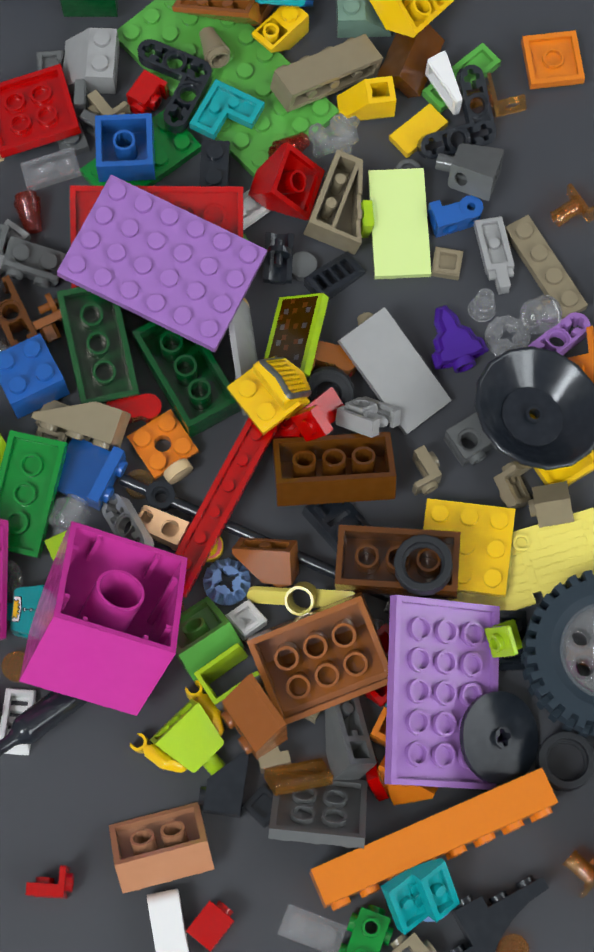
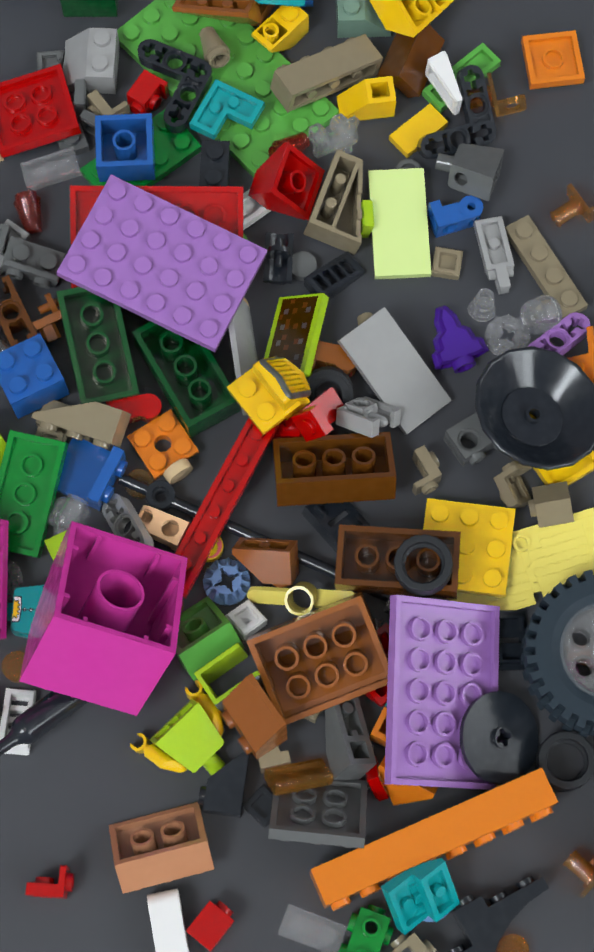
(504, 639): lime bracket -> none

